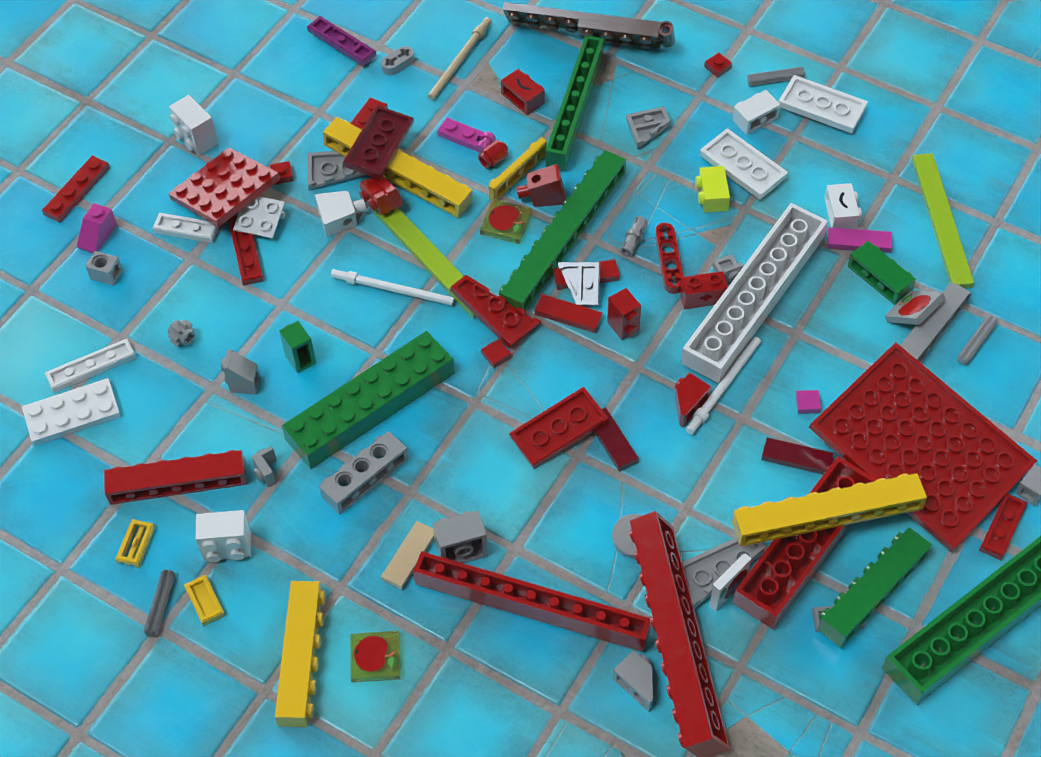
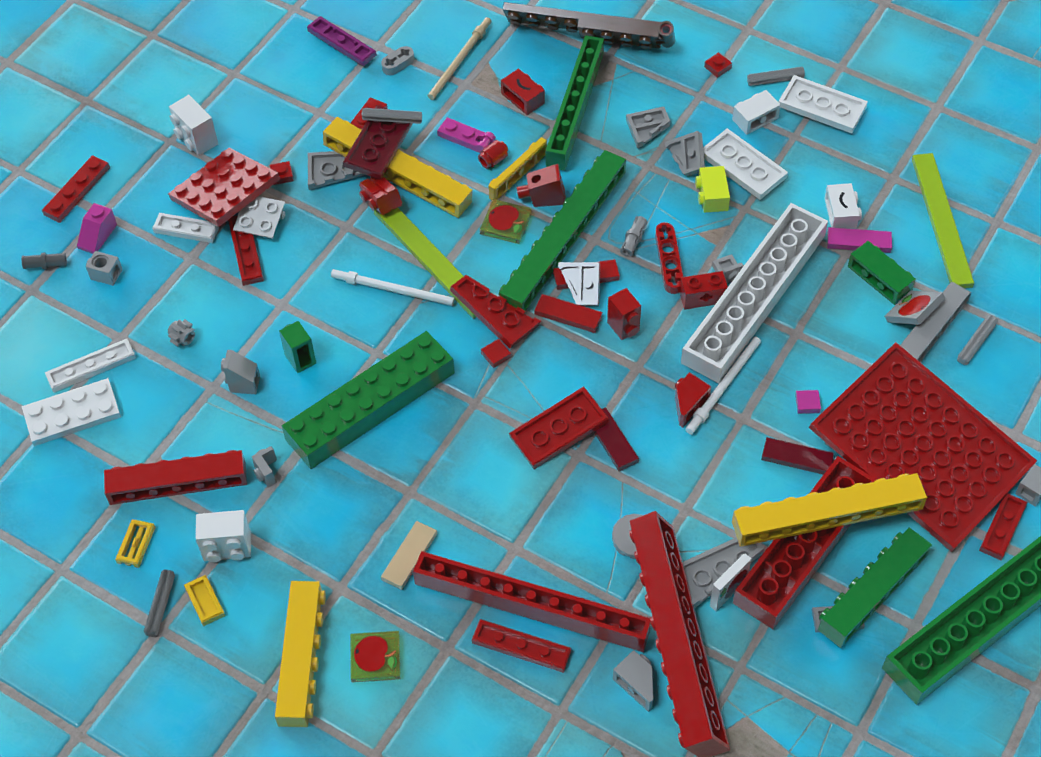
(44, 260): none -> dark grey pin
(338, 211): white torso -> none
(360, 483): light grey brick -> none
(392, 115): none -> light grey axle
(461, 537): light grey brick -> none
(521, 645): none -> red tile
(688, 152): none -> light grey wing

